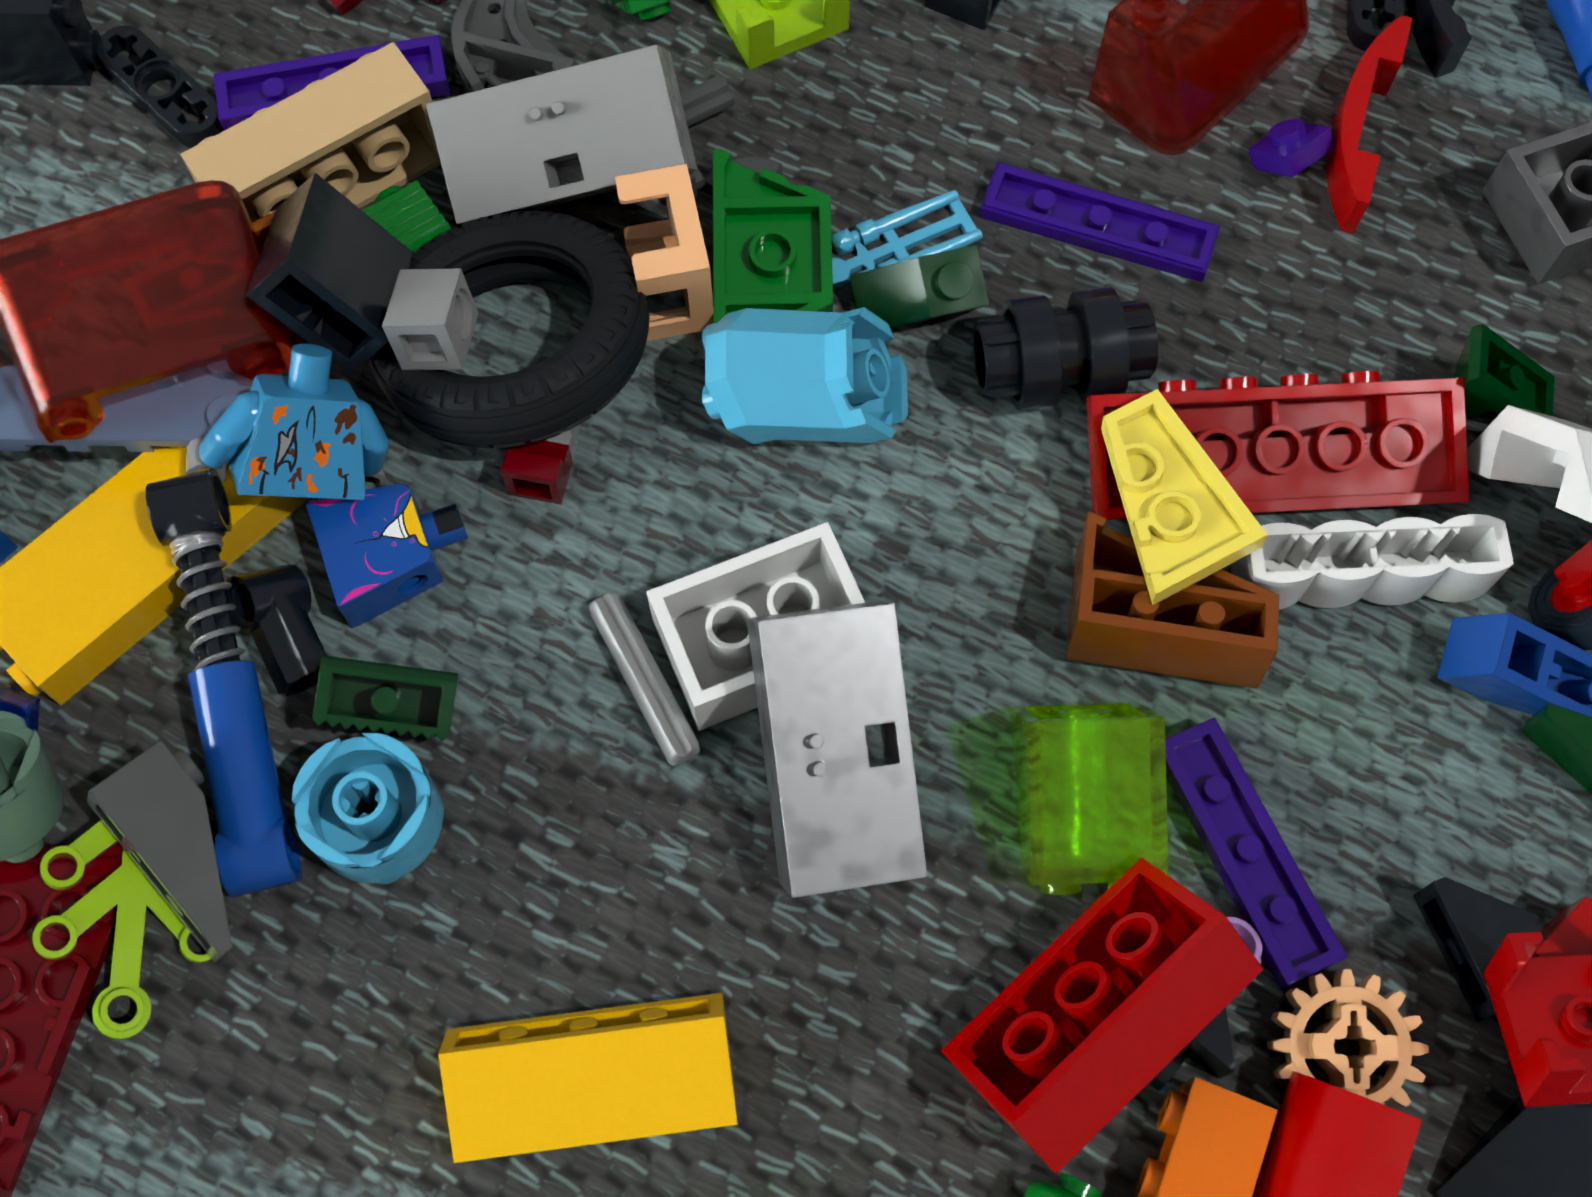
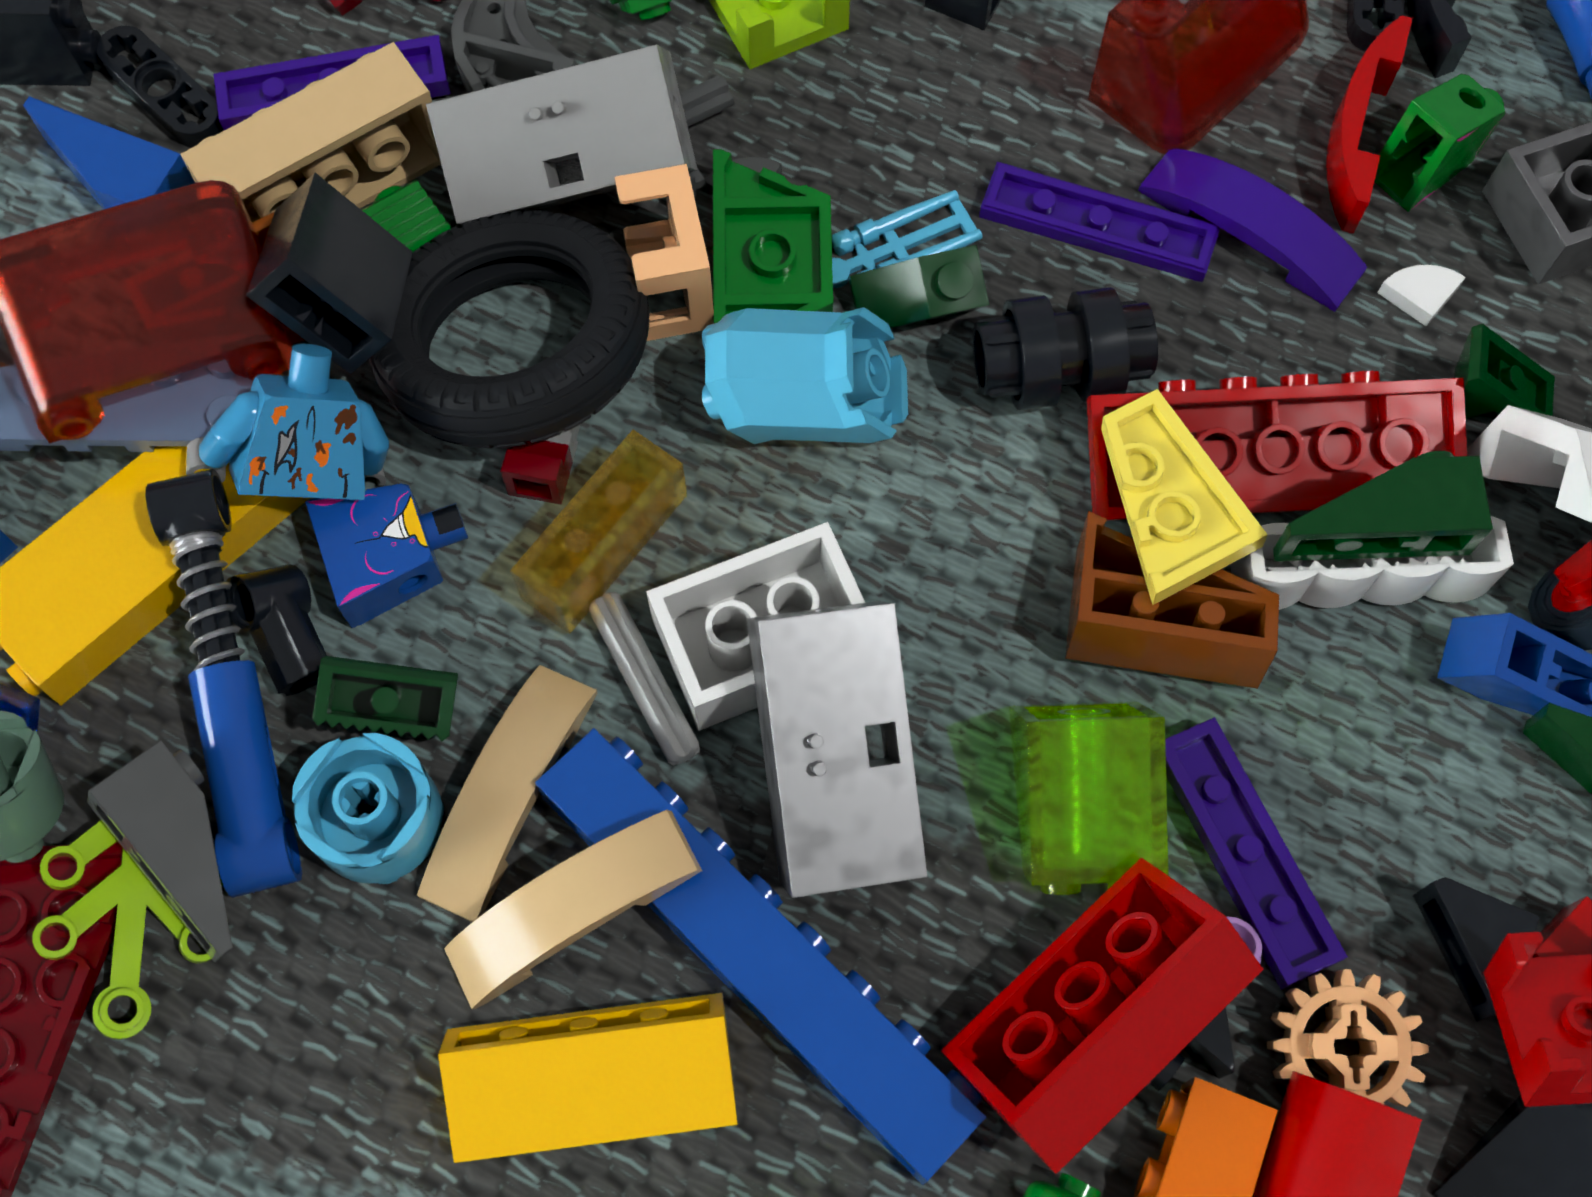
(106, 160): none -> blue slope
(430, 319): light grey brick -> none
(502, 792): none -> tan slope
(568, 904): none -> tan slope
(600, 531): none -> clear yellow brick
(777, 968): none -> blue brick
(1262, 218): none -> dark purple slope
(1291, 147): dark purple plate -> none
(1413, 510): none -> dark green slope
(1421, 290): none -> white tile
(1450, 116): none -> green torso

